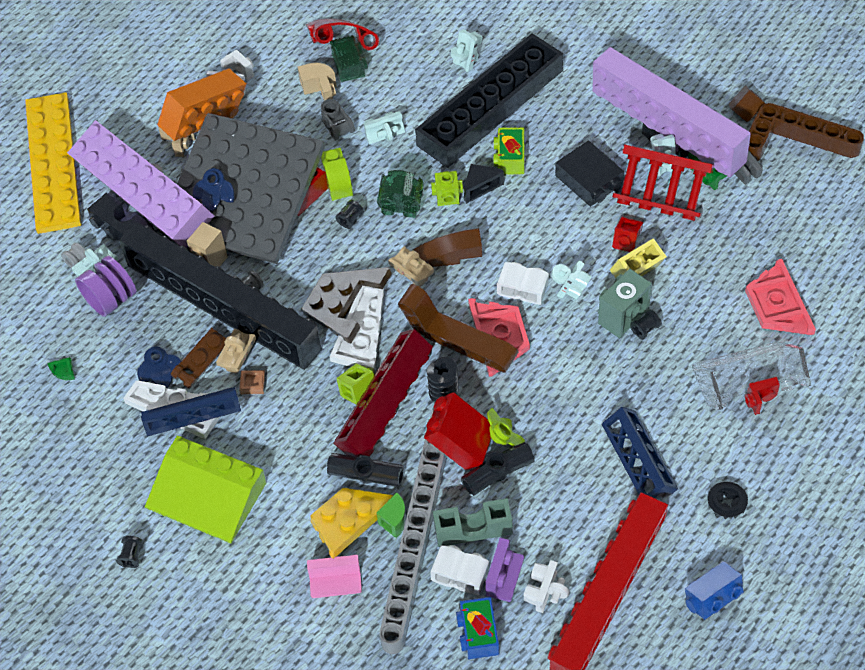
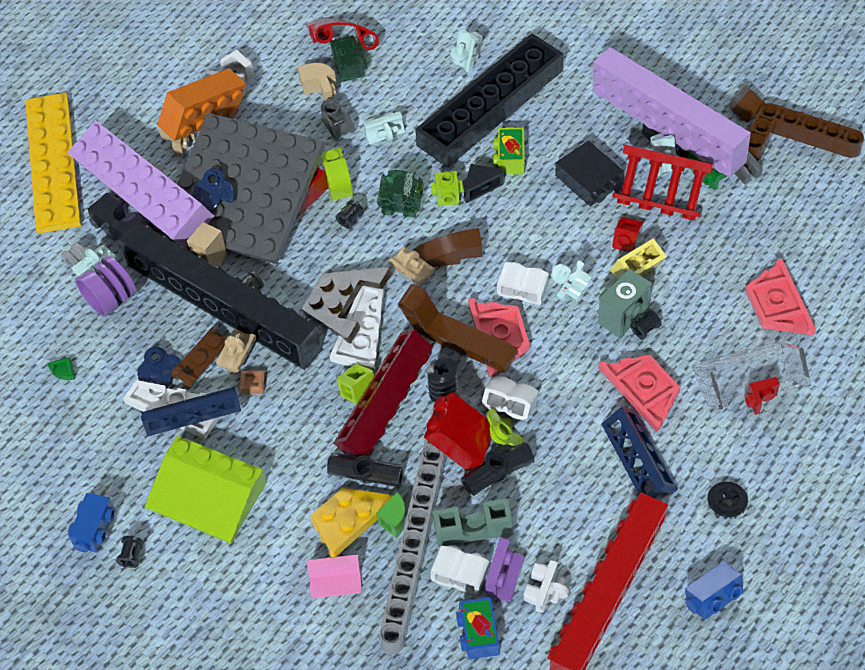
(91, 522): none -> blue brick
(512, 398): none -> white brick
(644, 387): none -> coral wing

